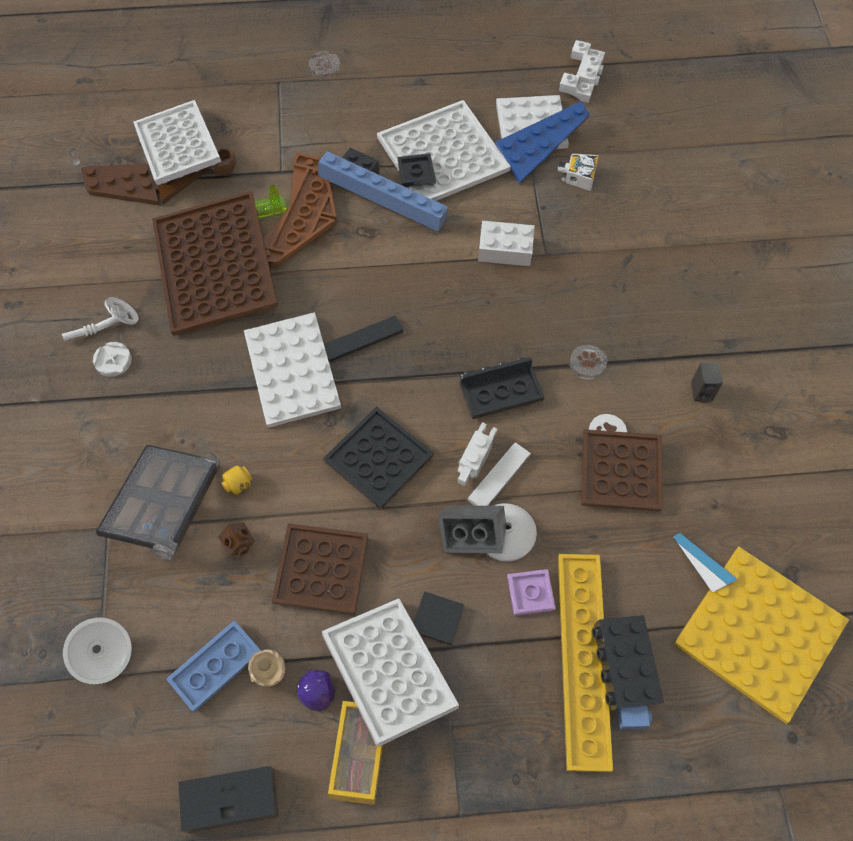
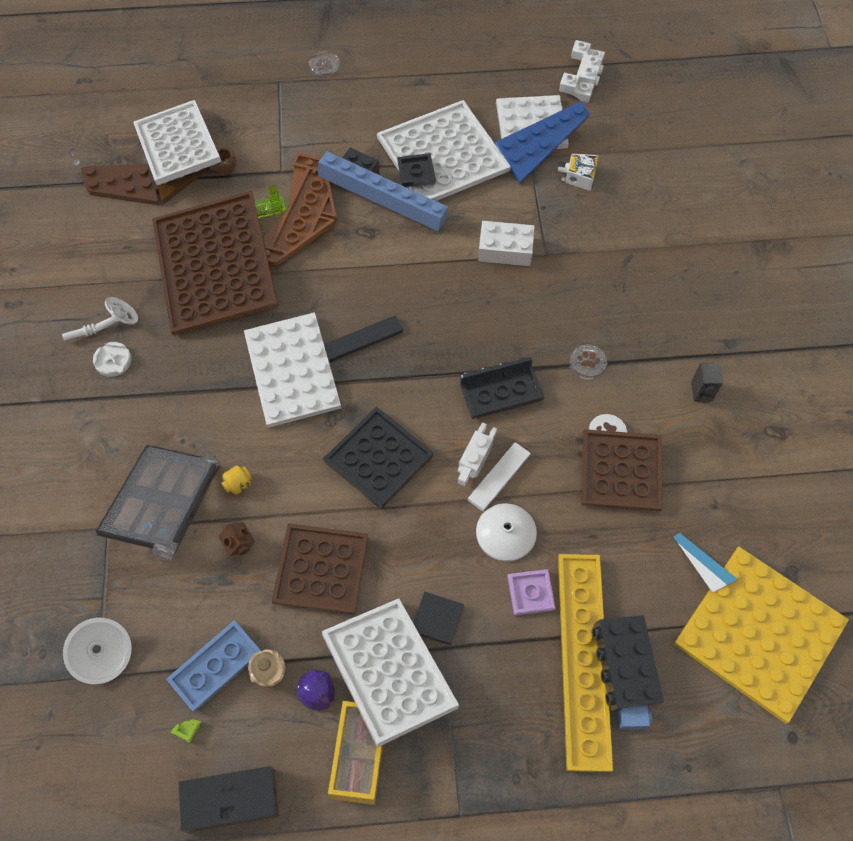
(187, 730): none -> lime tile
(473, 529): dark grey slope -> none

